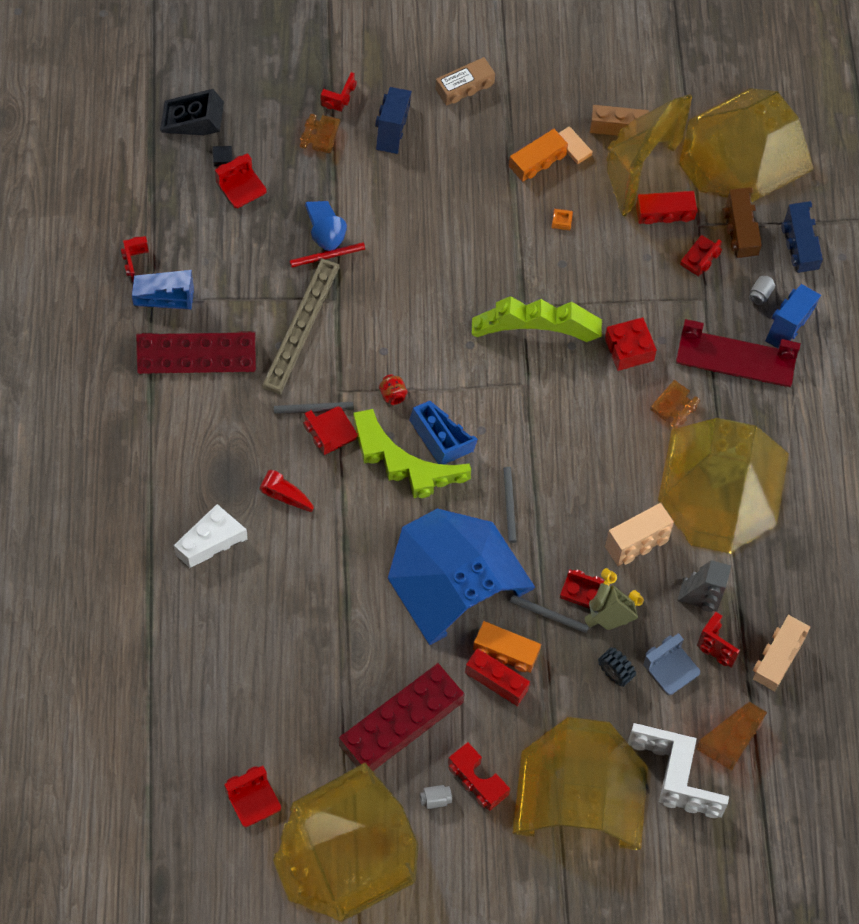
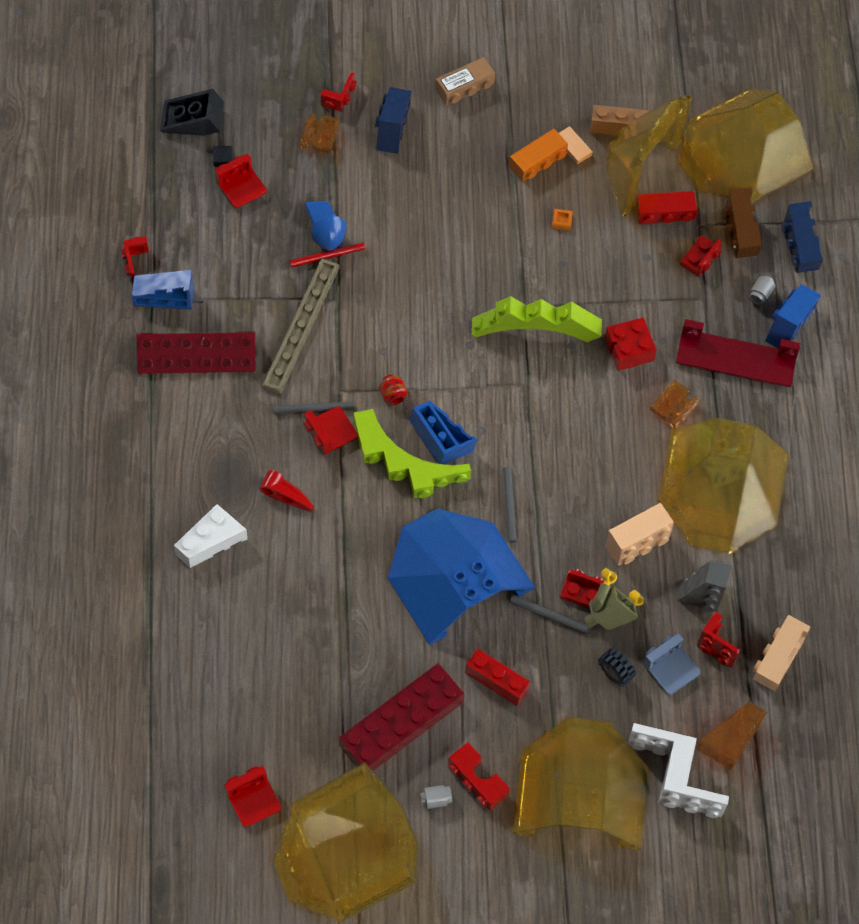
(507, 647): orange brick -> none

